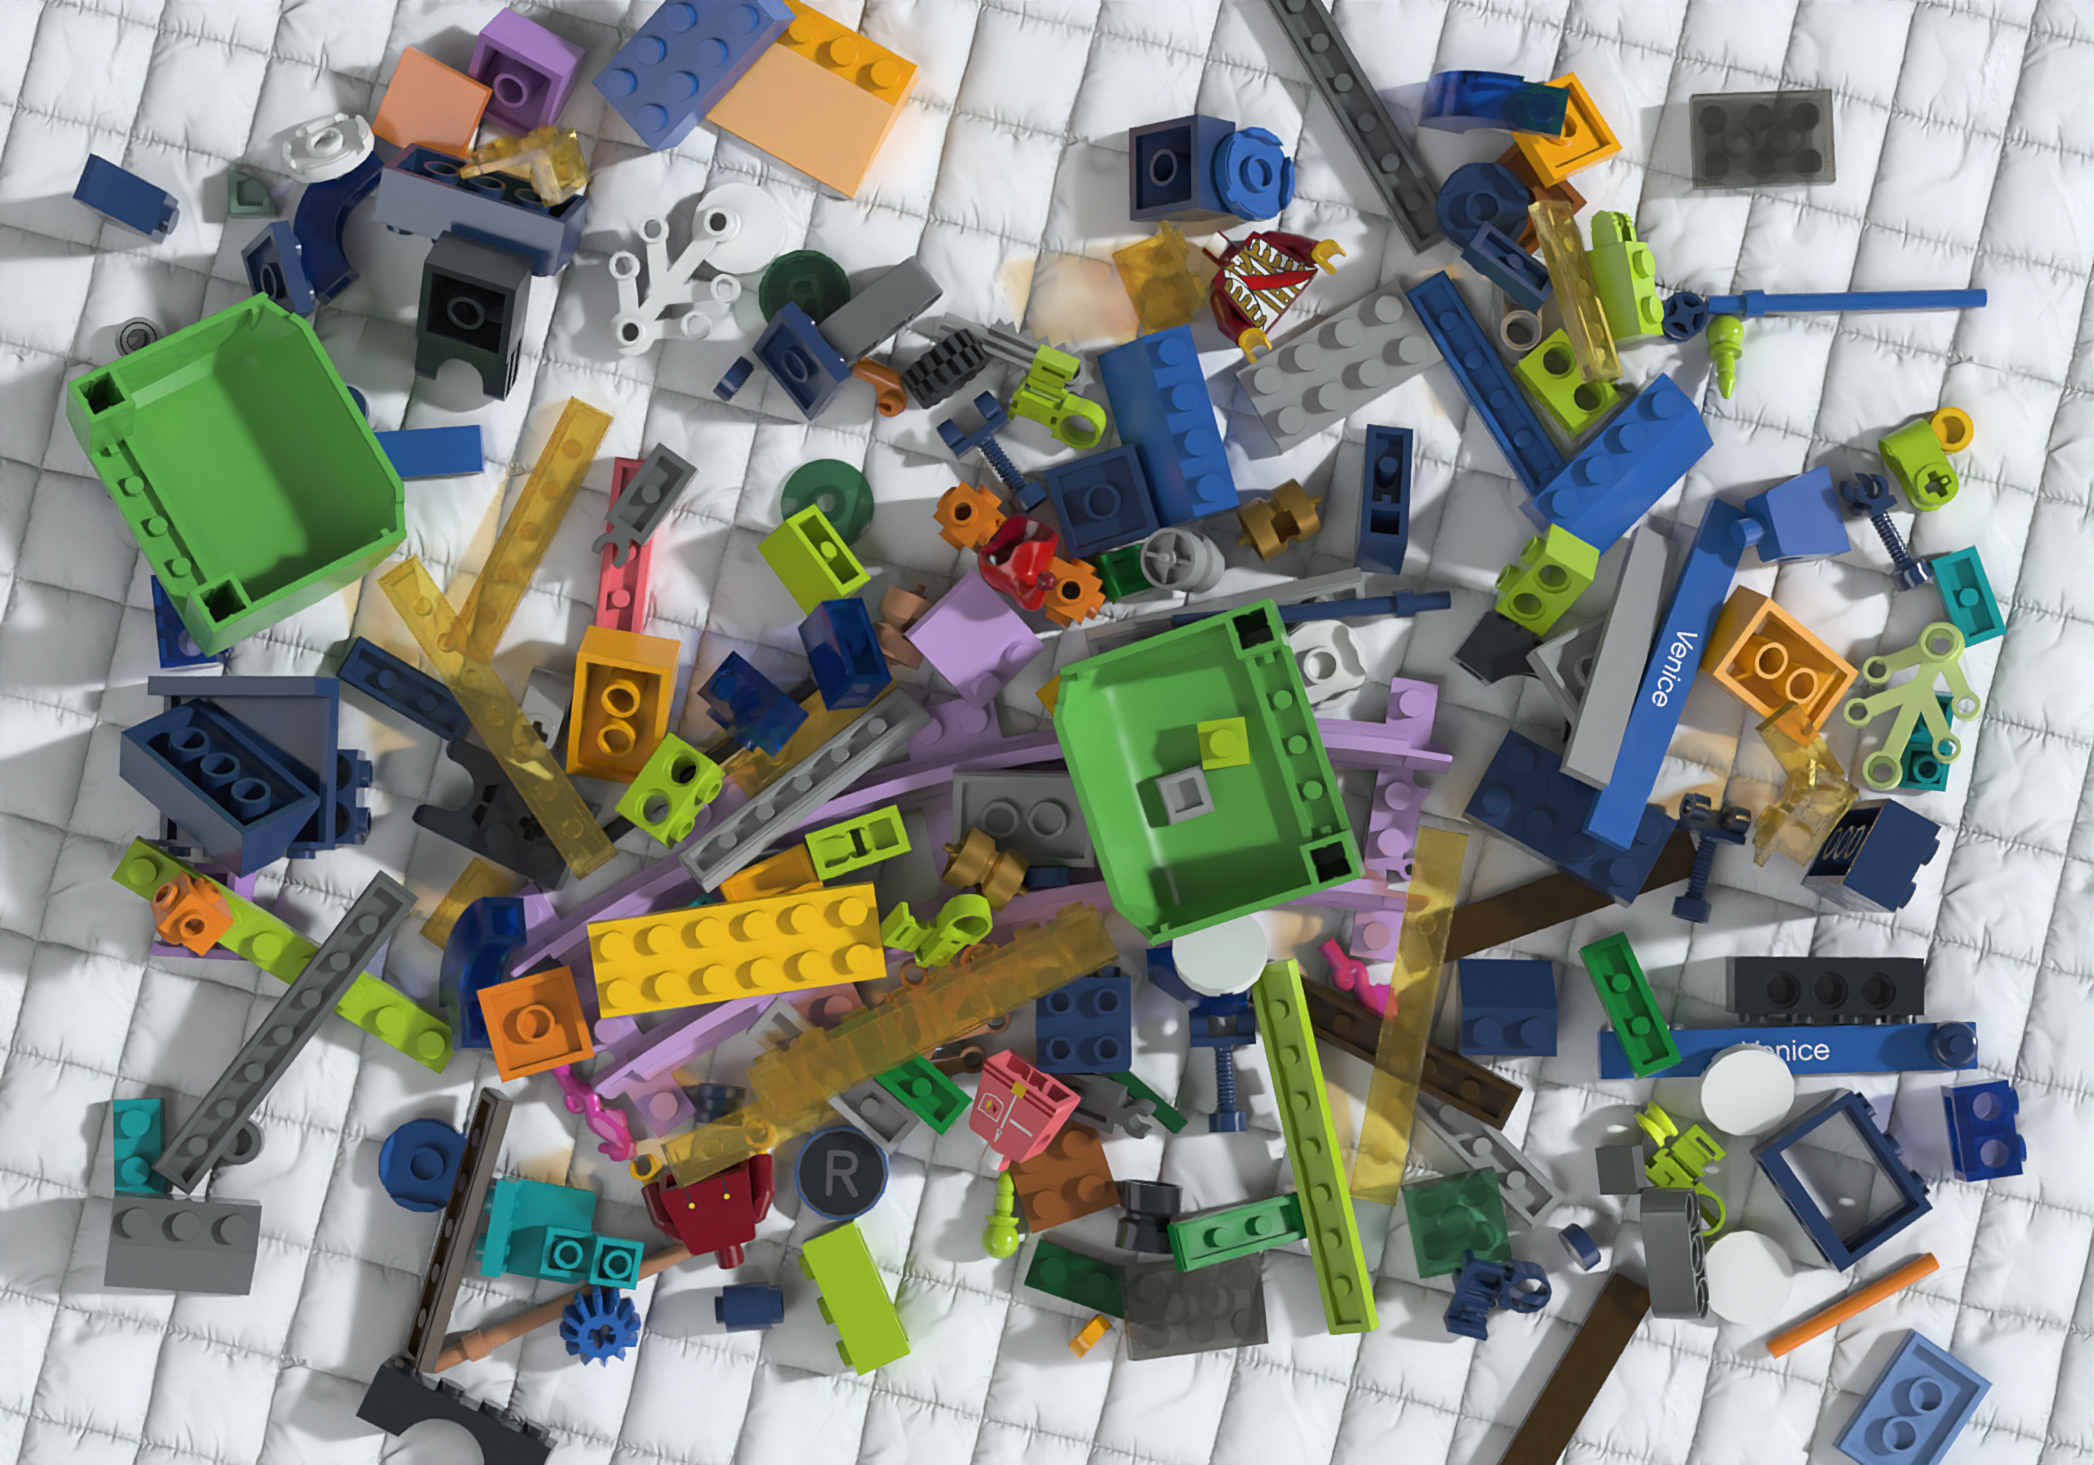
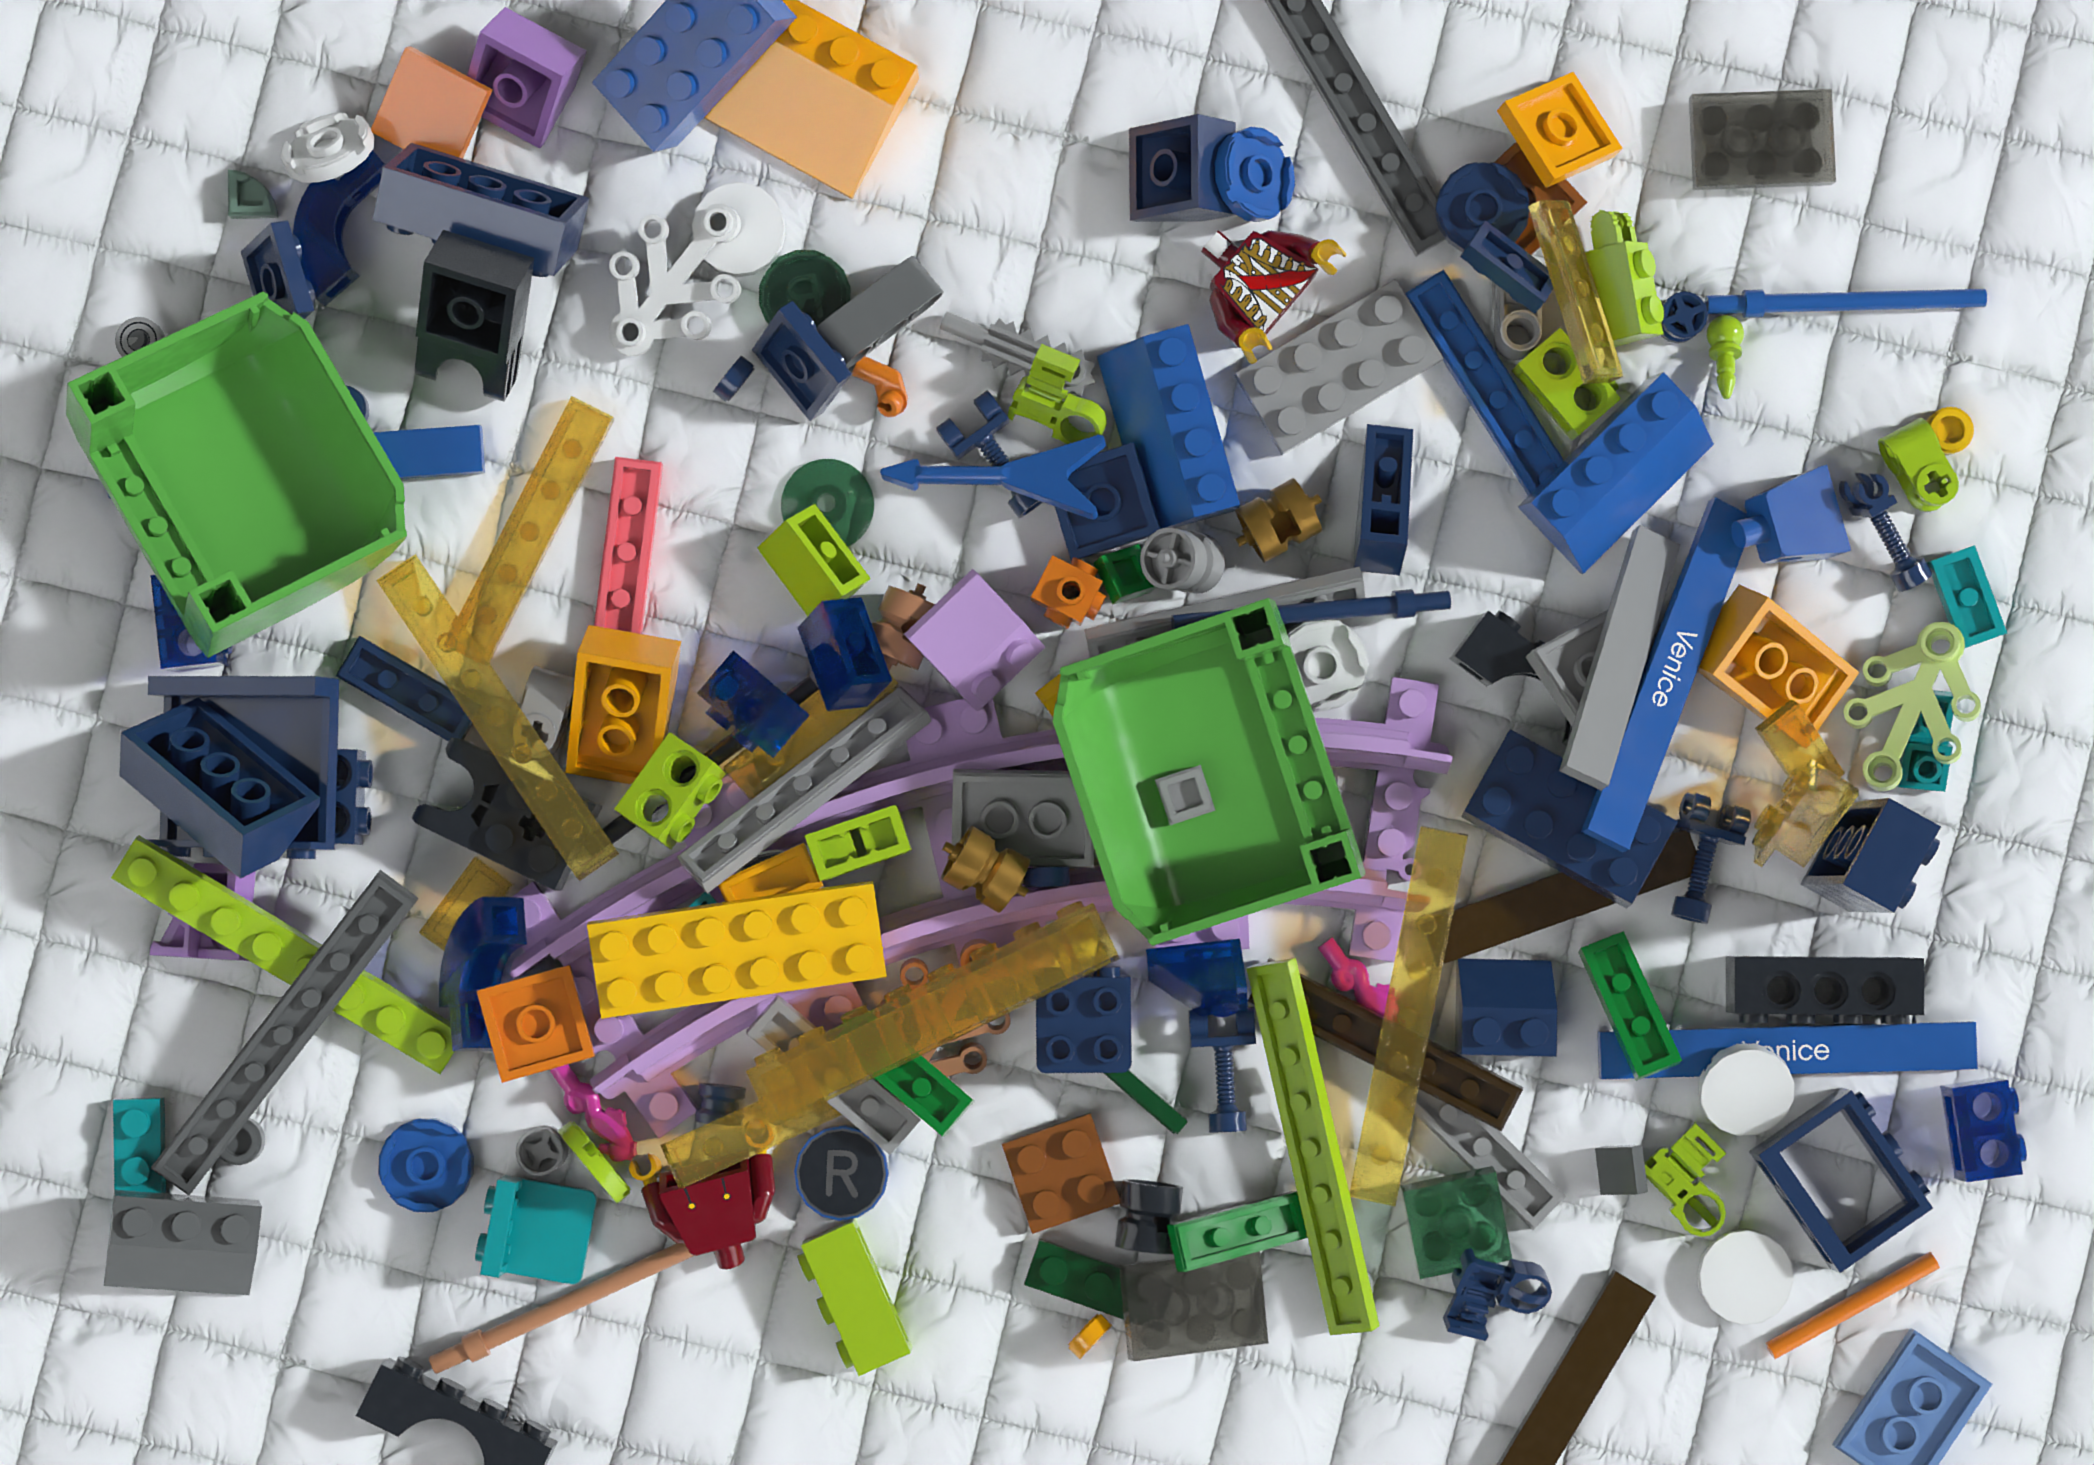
(126, 200): dark blue slope -> none
(191, 912): orange brick -> none
(458, 1229): dark brown tile -> none
(535, 1153): none -> light grey wheel
(554, 159): clear yellow bracket -> none
(590, 1257): teal slope -> none
(594, 1161): none -> lime tile
(599, 1325): blue gear -> none
(646, 502): dark grey plate -> none
(749, 1306): dark blue brick -> none
(938, 943): lime piece -> none
(945, 368): black tyre -> none
(979, 527): orange brick -> none
(1000, 1236): lime bar -> none
(1018, 1109): coral torso -> none
(1020, 561): red piece -> none
(1035, 476): none -> blue piece
(1105, 1104): dark grey plate -> none
(1160, 282): clear yellow bracket -> none
(1221, 957): white tile -> none
(1223, 743): lime plate -> none
(1492, 100): clear blue arch -> none
(1545, 579): lime brick -> none
(1580, 1246): dark blue tile -> none
(1655, 1124): neon yellow bush -> none
(1674, 1253): dark grey beam -> none
(1952, 1044): dark blue piece -> none

